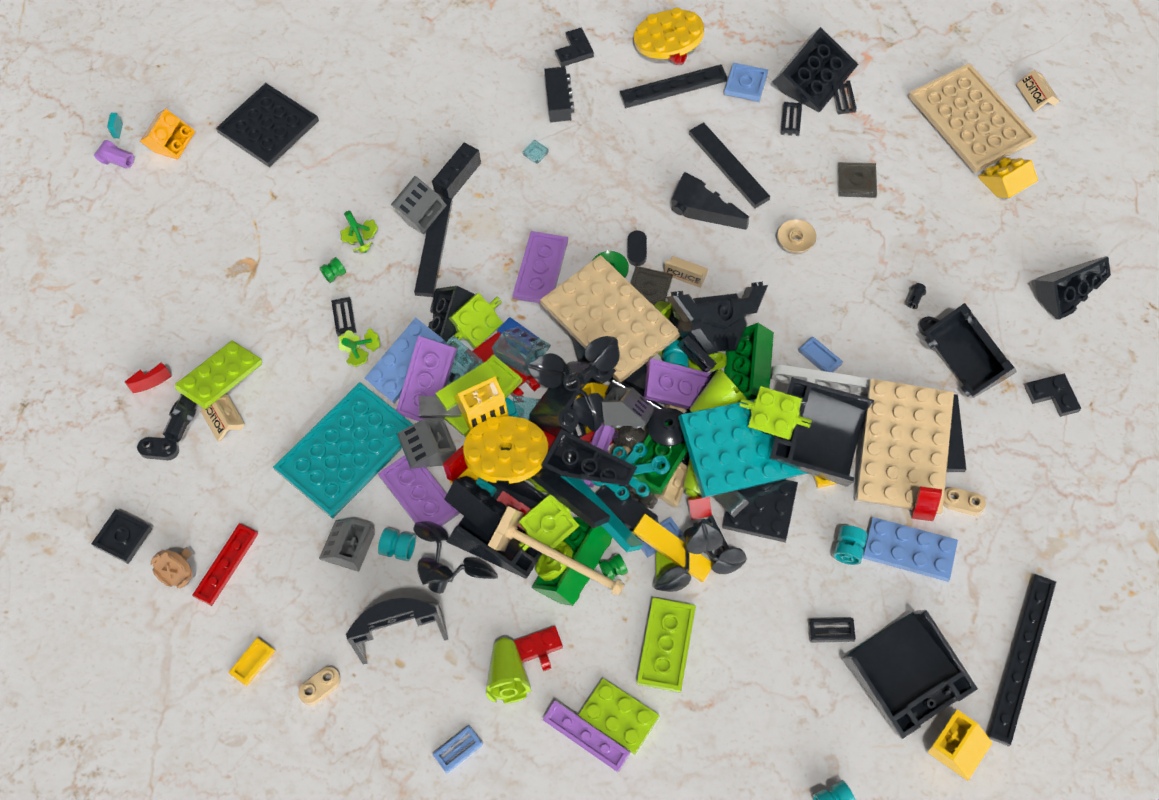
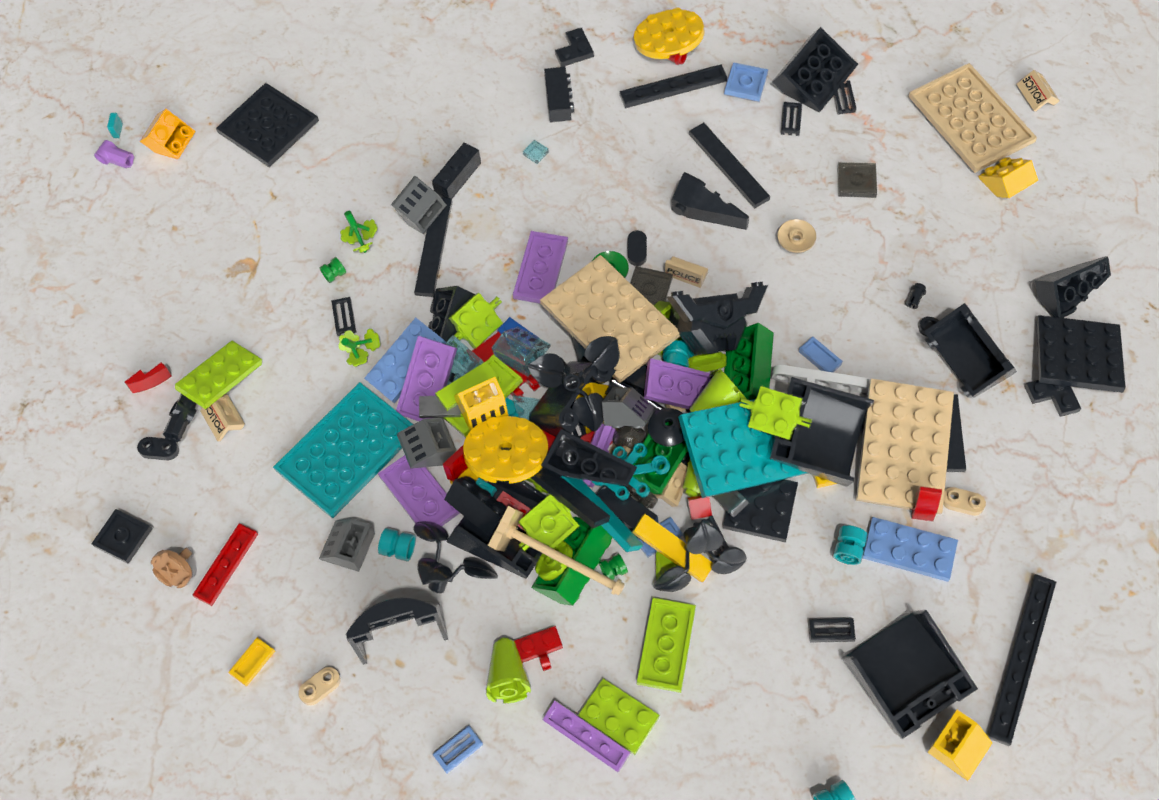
(696, 354): black tile -> none
(1080, 354): none -> black plate

